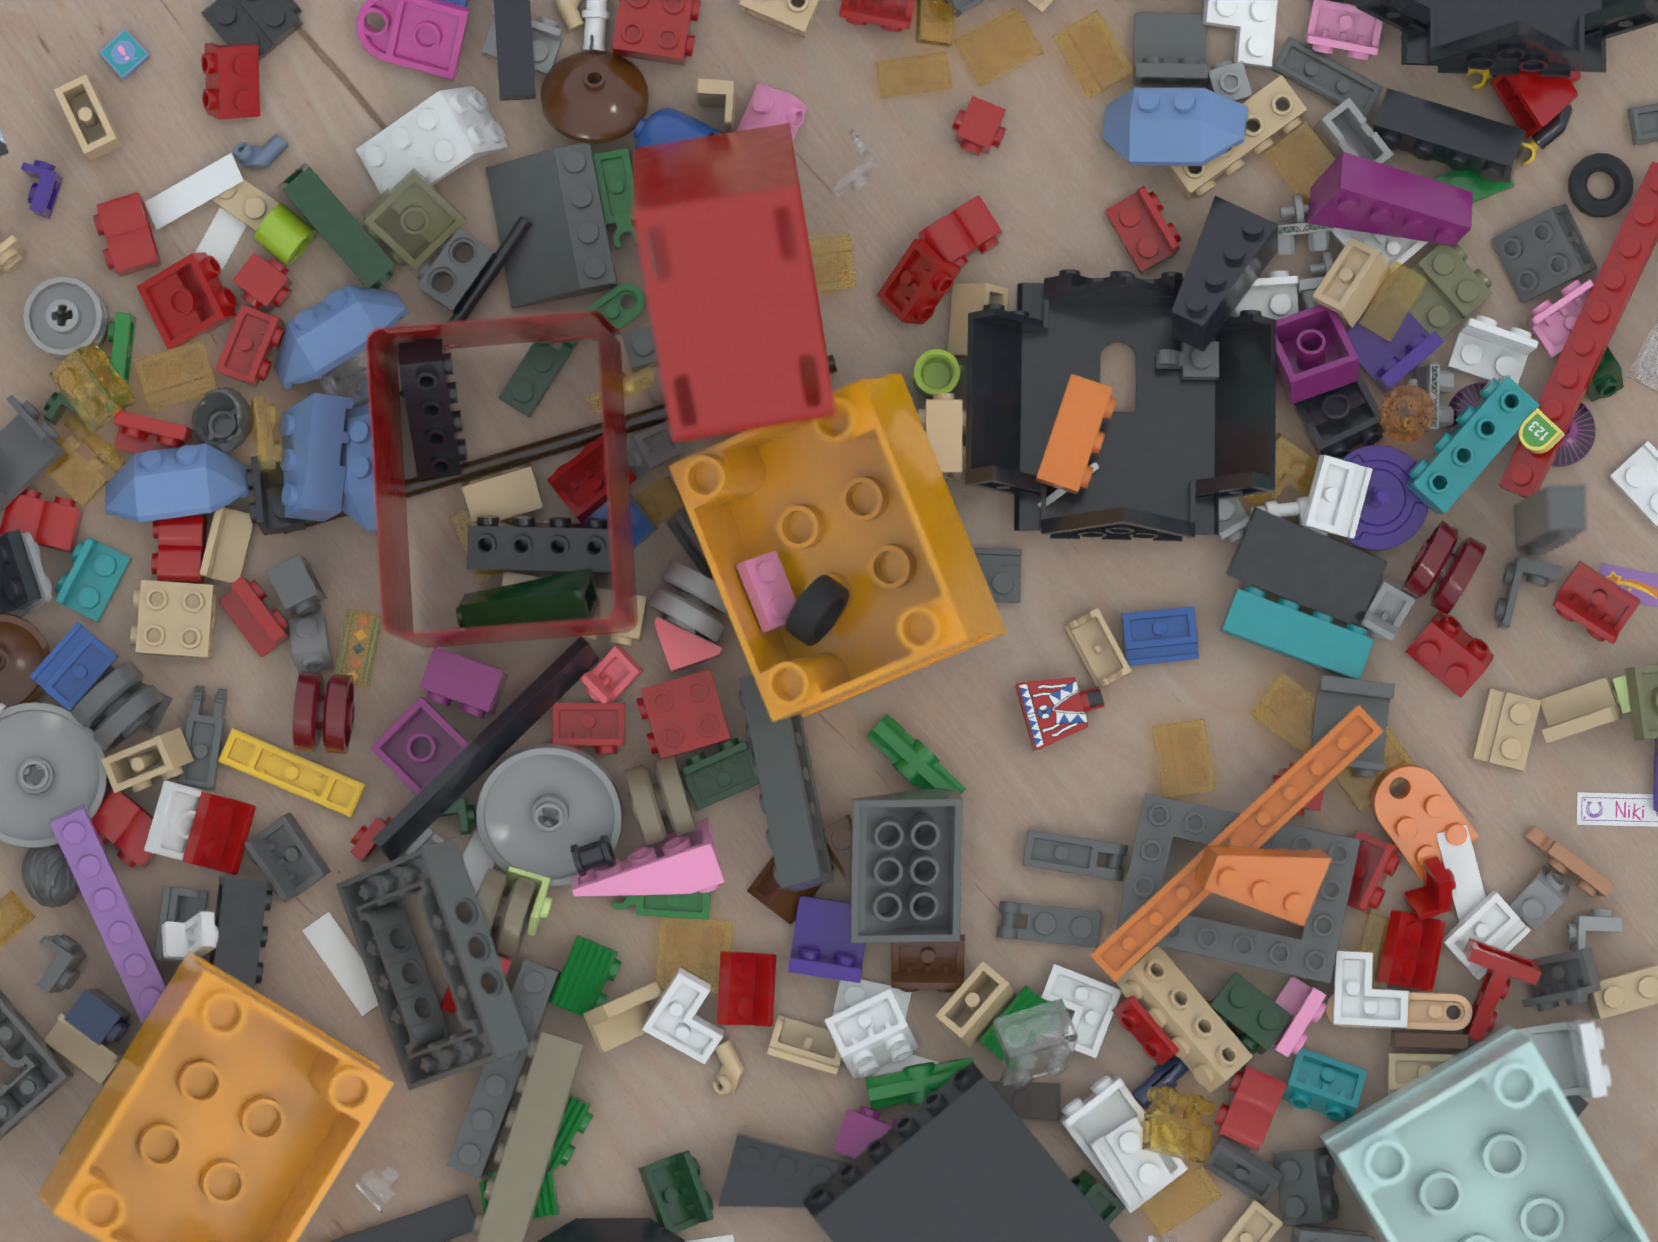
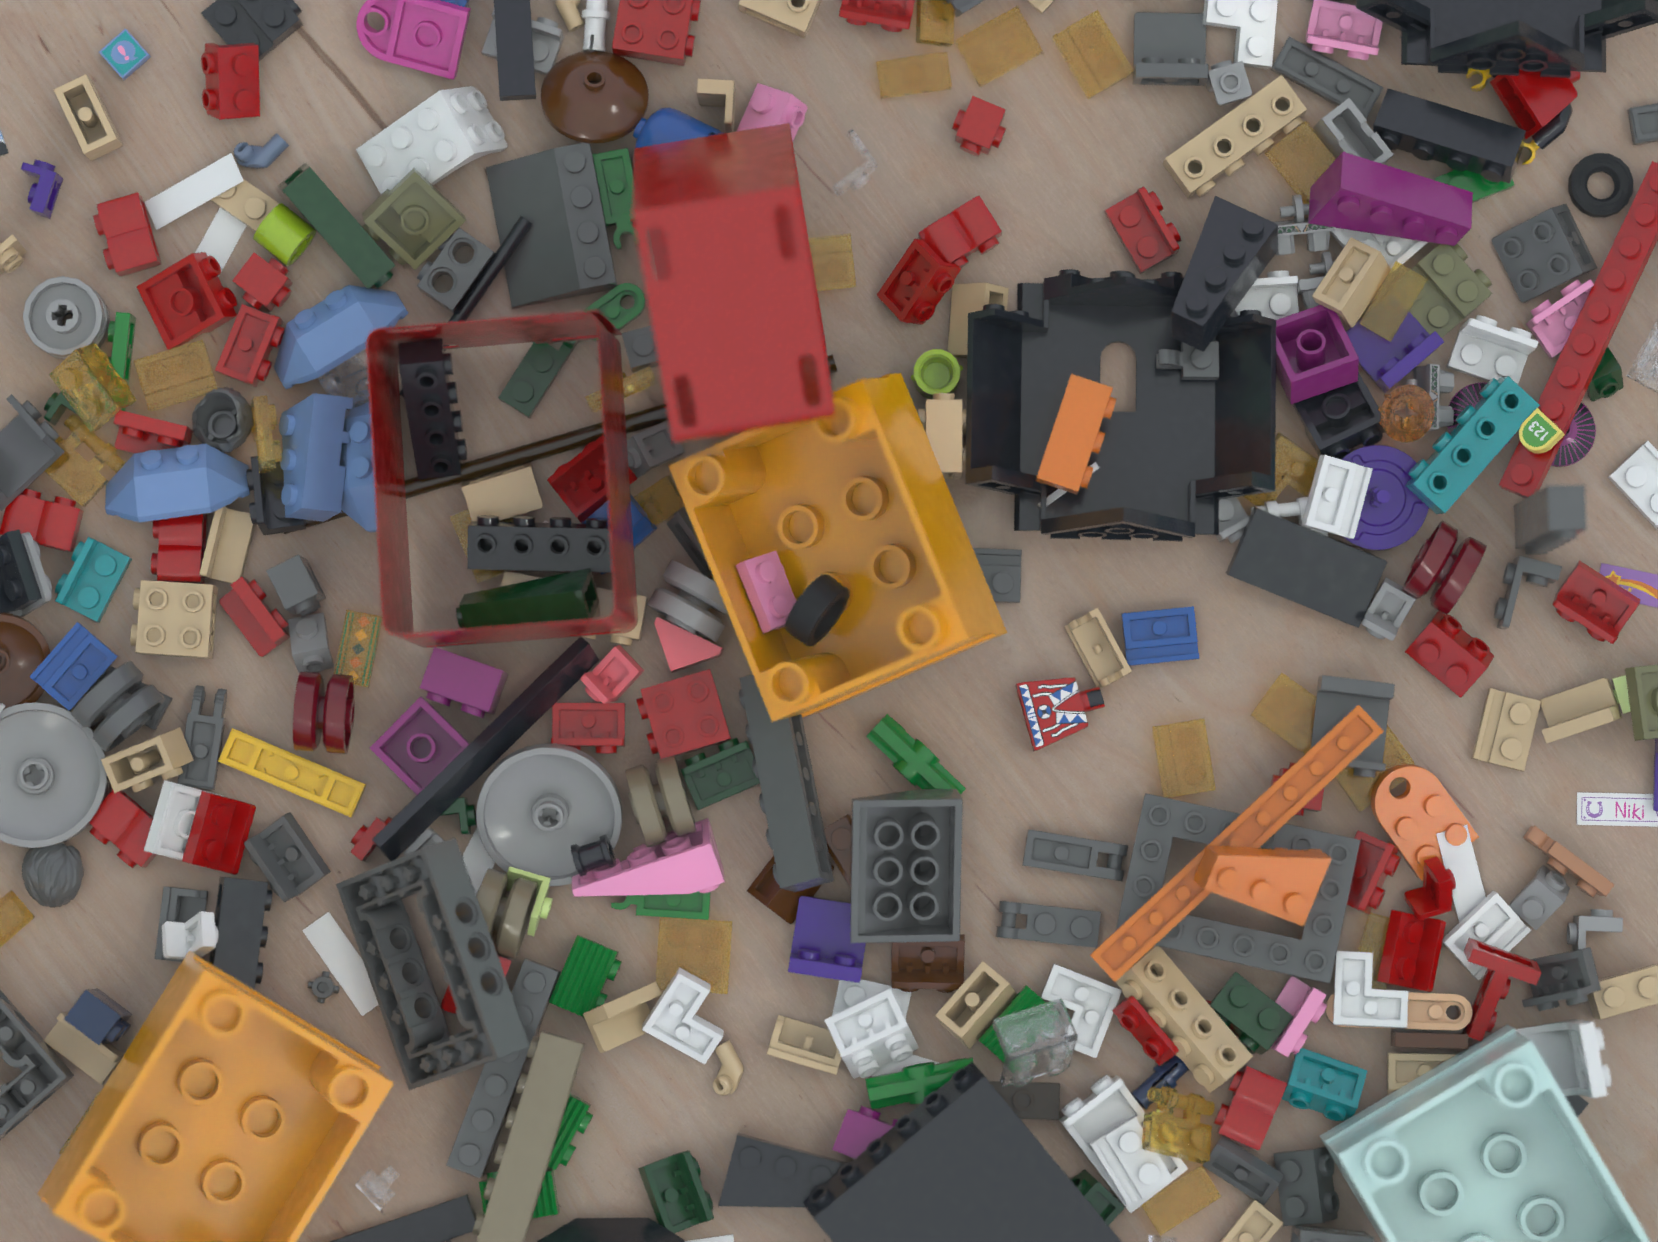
(63, 969): dark grey bracket -> none
(110, 908): medium lavender brick -> none
(323, 987): none -> dark grey piece
(746, 988): red bracket -> none
(1173, 126): medium blue wedge -> none
(1296, 634): teal brick -> none

